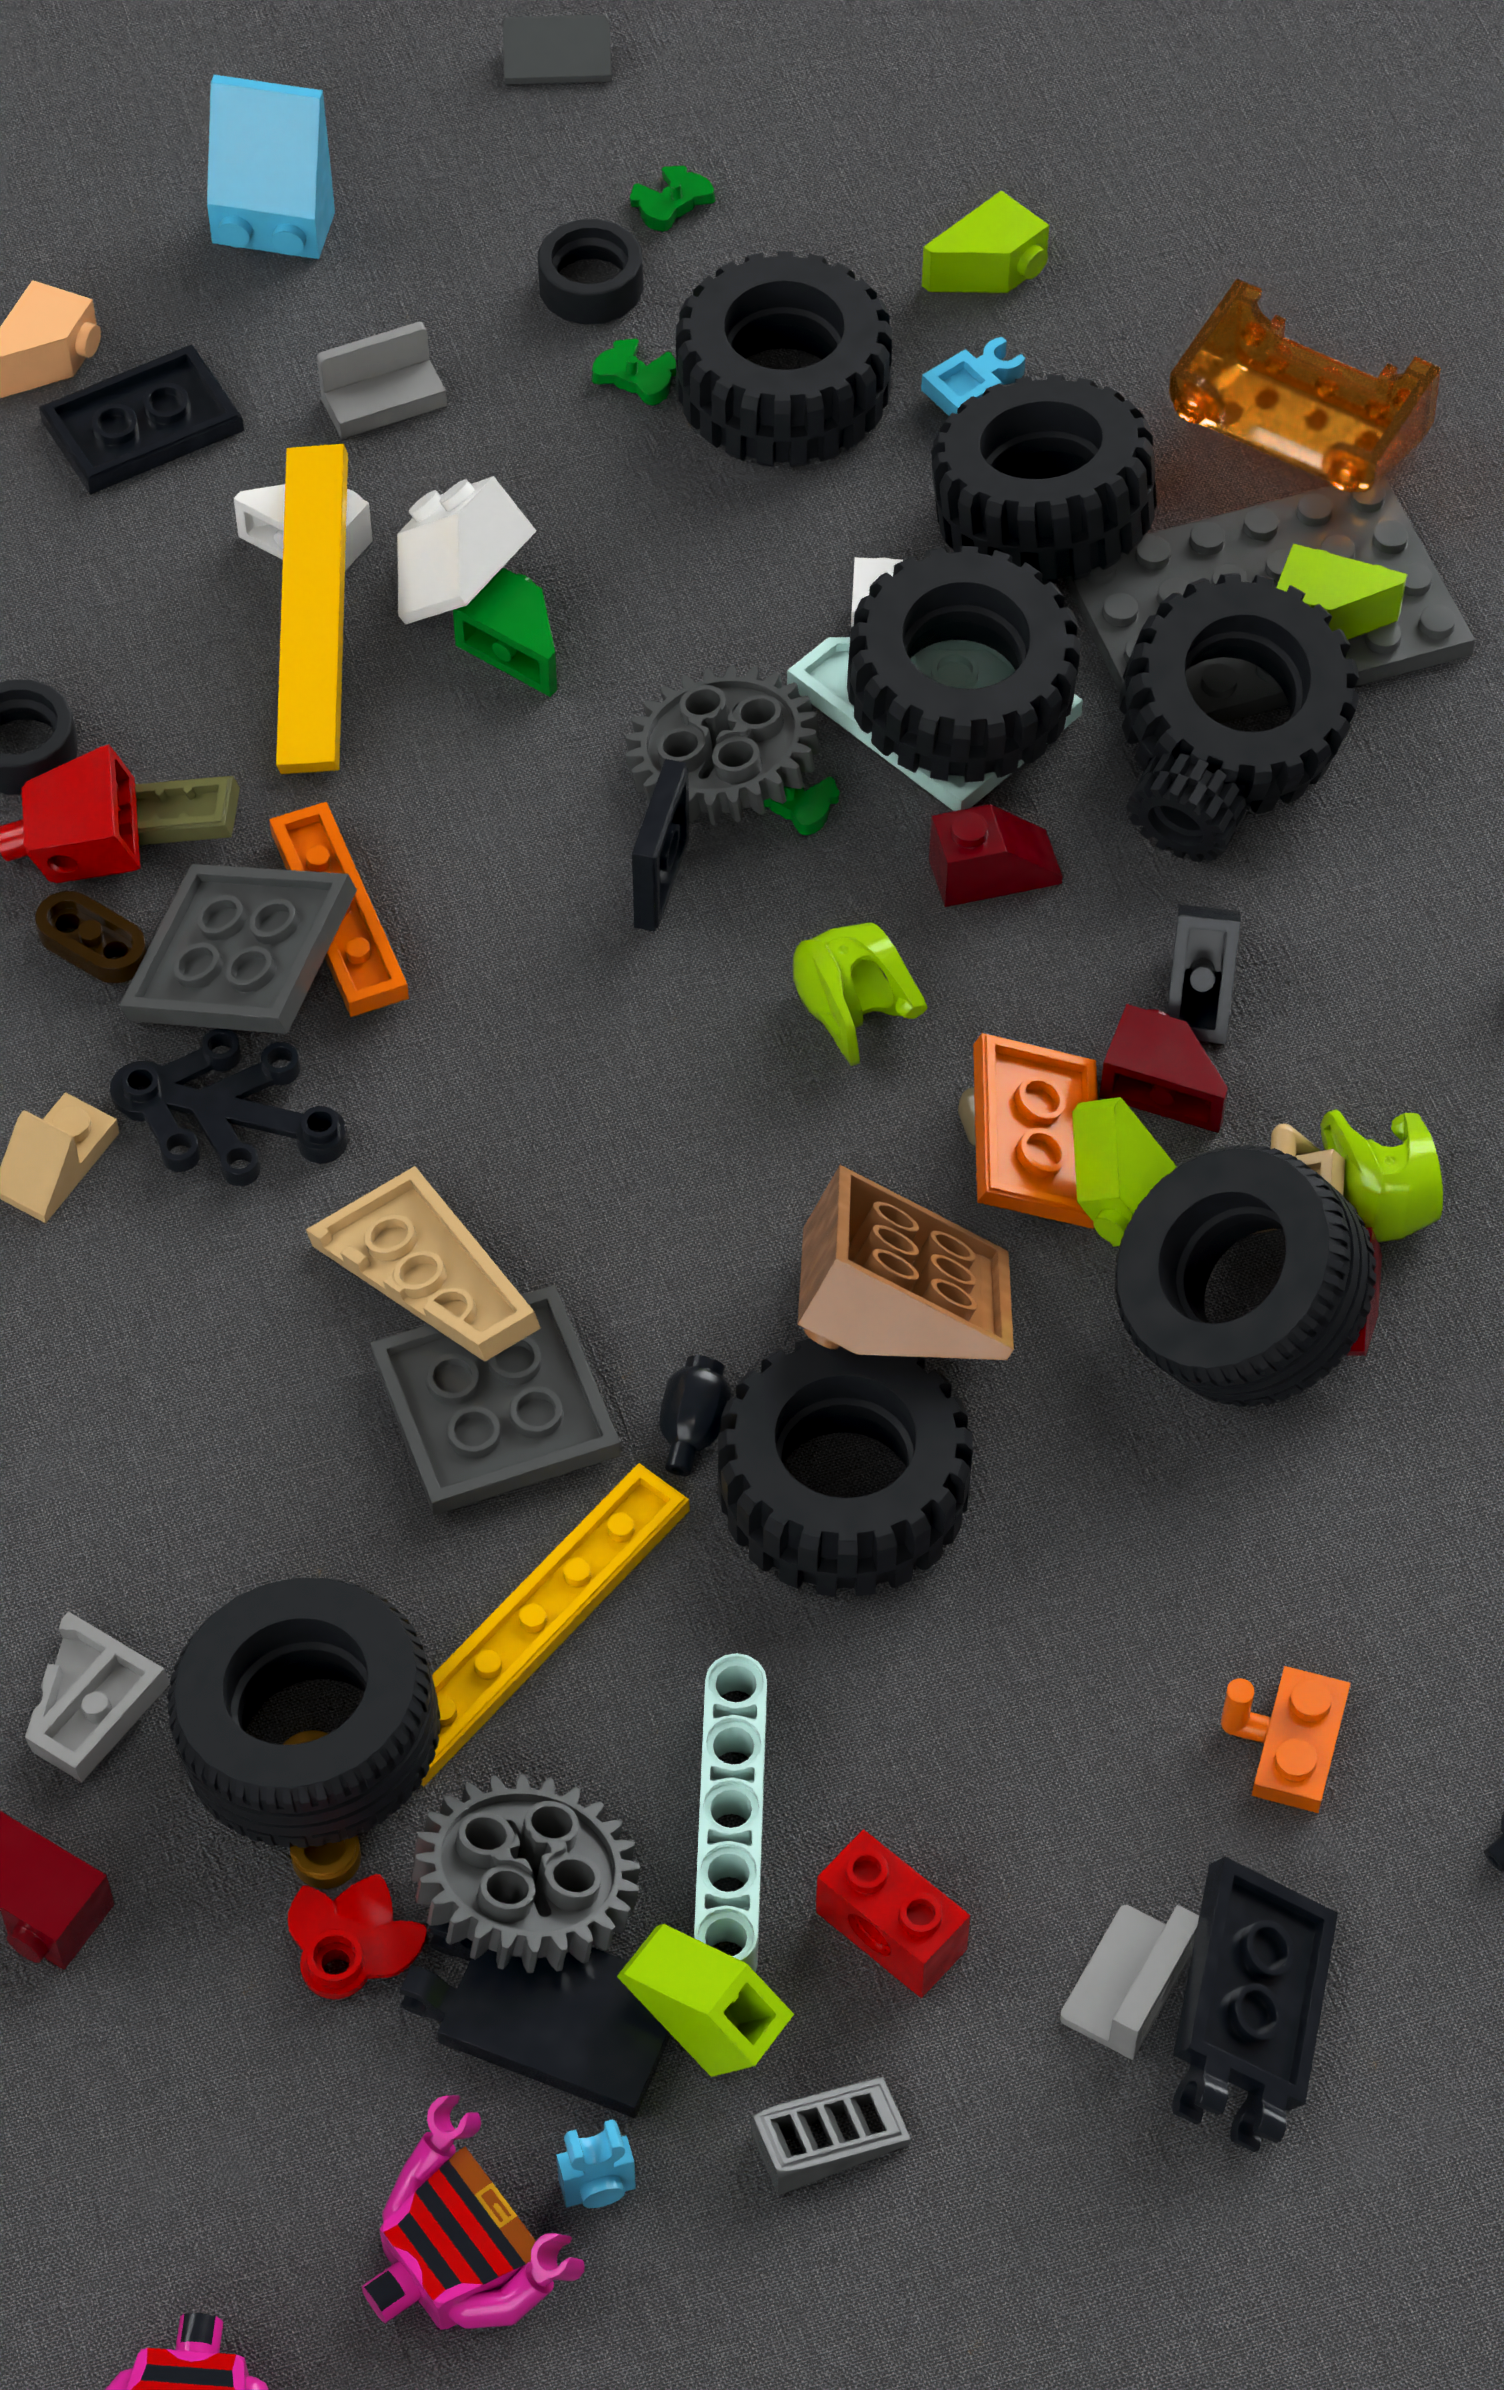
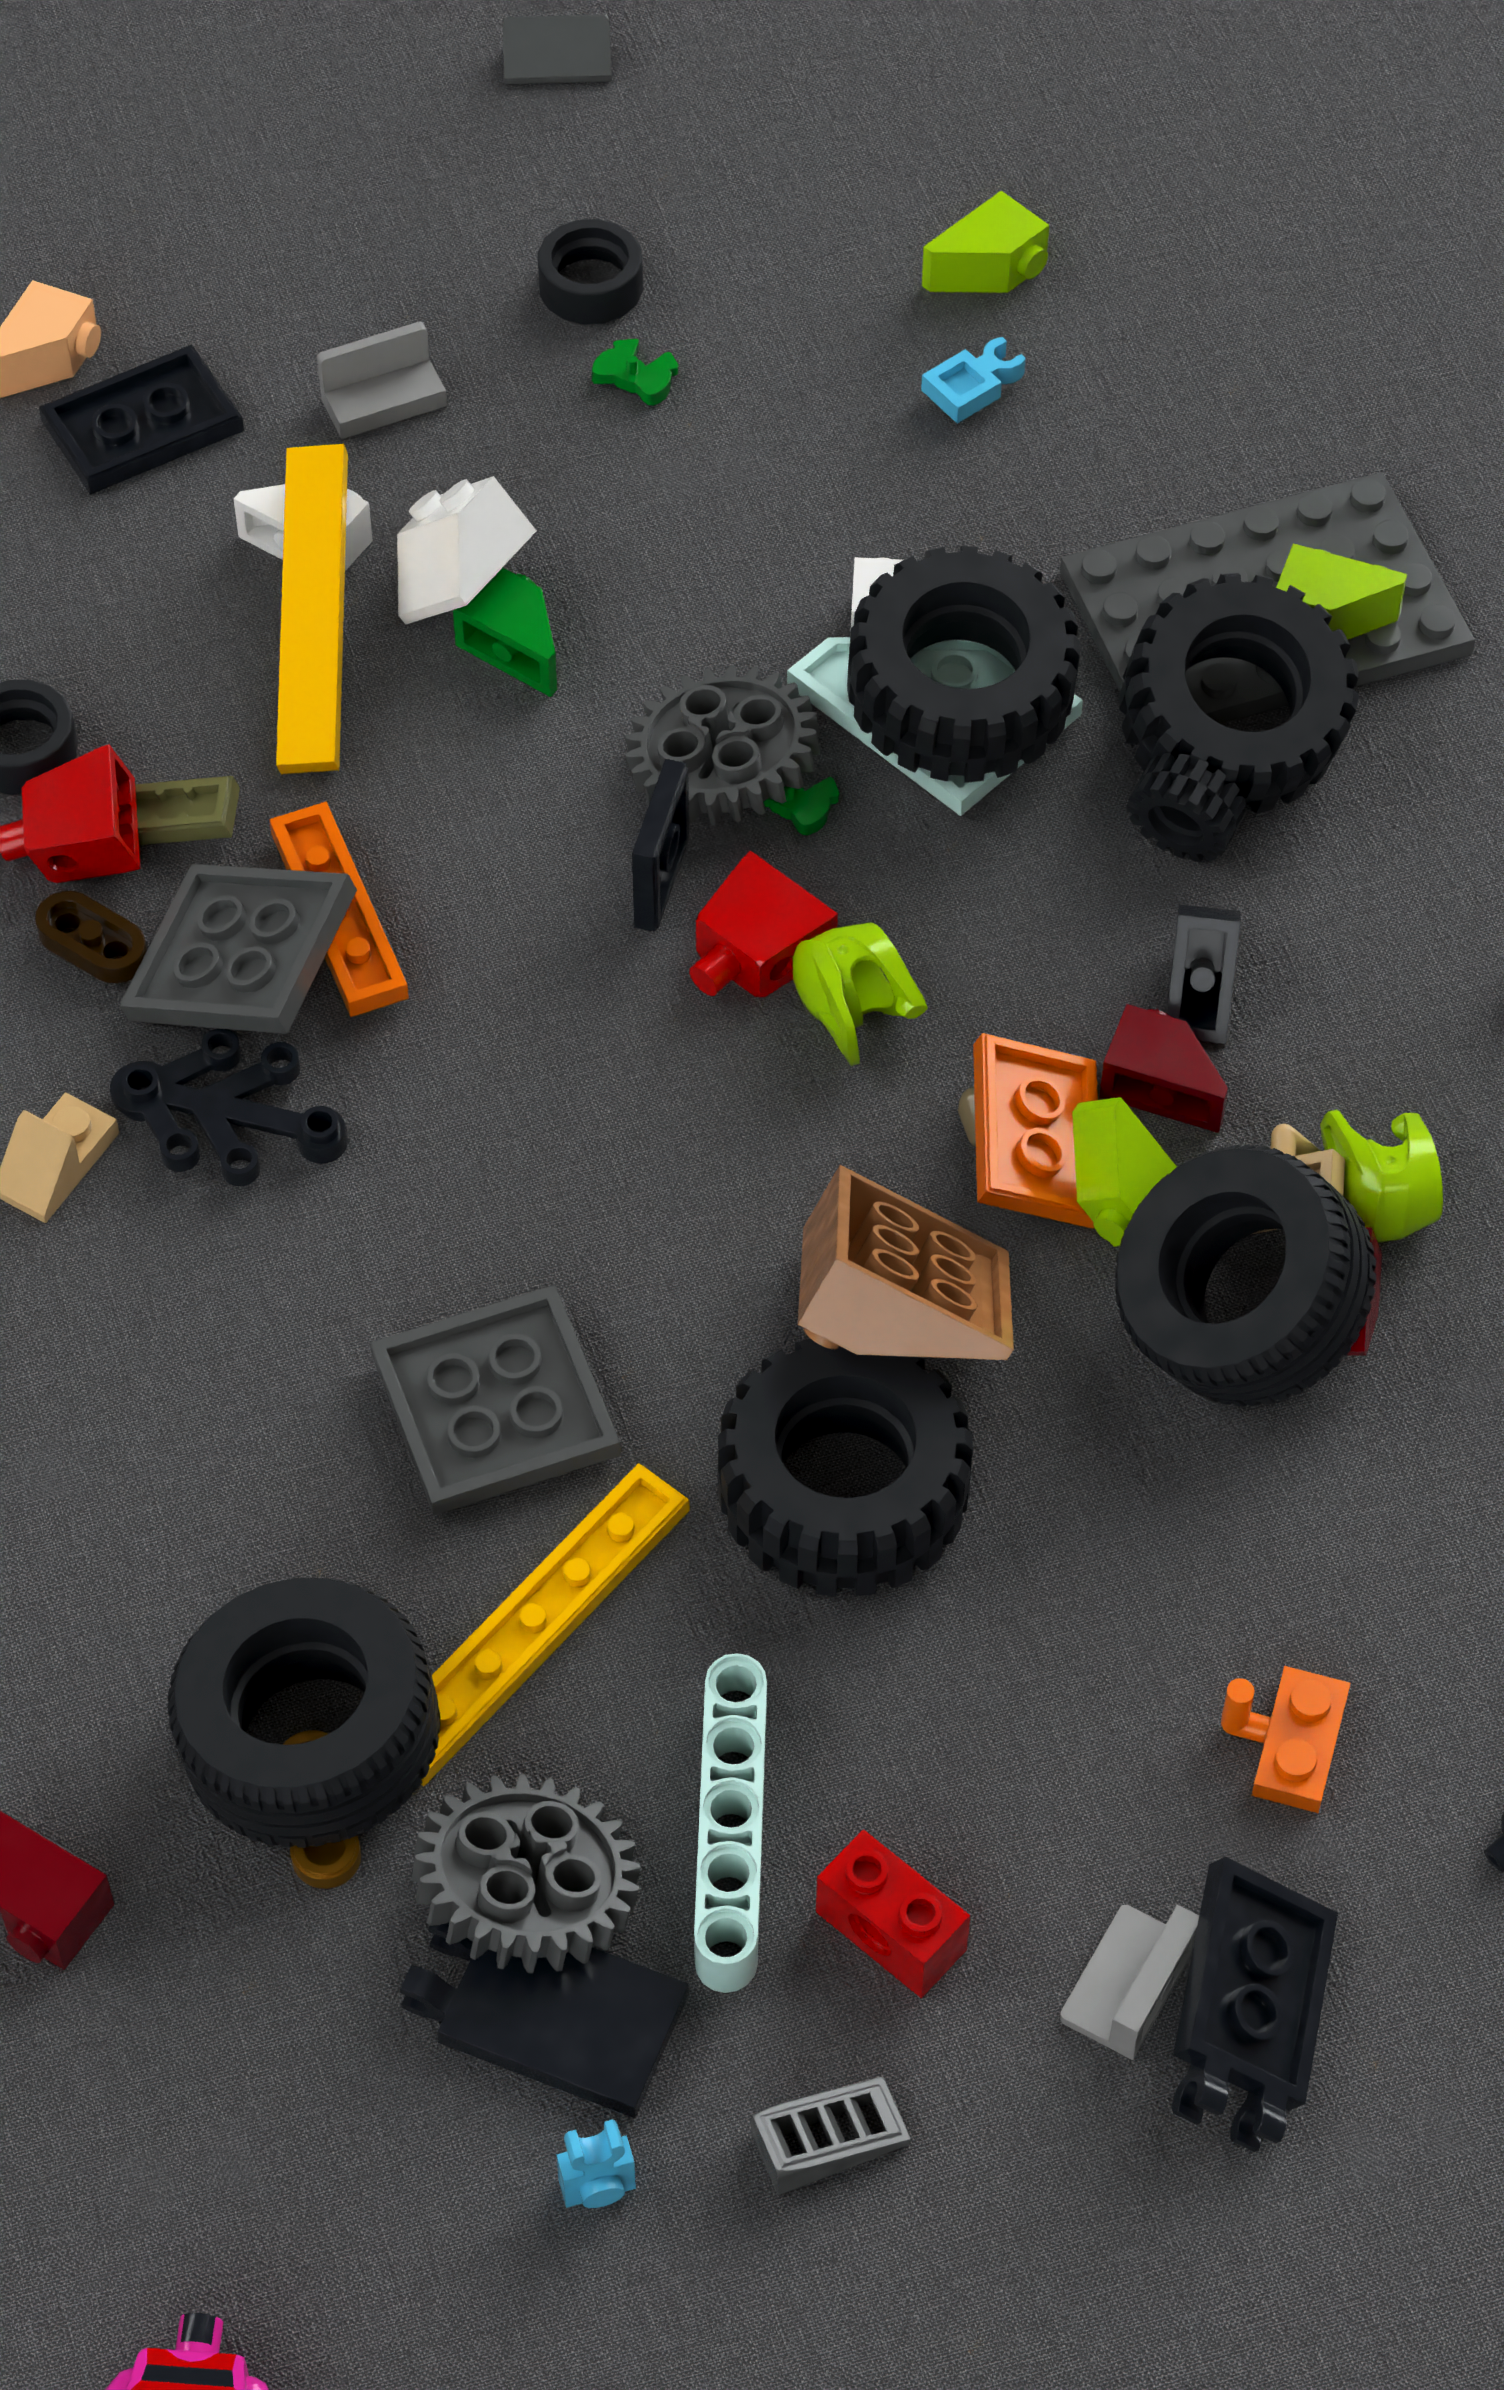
(90, 1698): light grey wing -> none
(268, 167): medium azure slope -> none
(353, 1929): red plate -> none
(427, 1262): tan wing -> none
(459, 2239): torso -> none
(677, 199): green piece -> none
(692, 1410): black plant -> none
(705, 2000): lime slope -> none
(754, 928): none -> red torso
(787, 306): black tyre -> none
(989, 855): dark red slope -> none
(1046, 475): black tyre -> none
(1297, 401): clear orange windscreen -> none

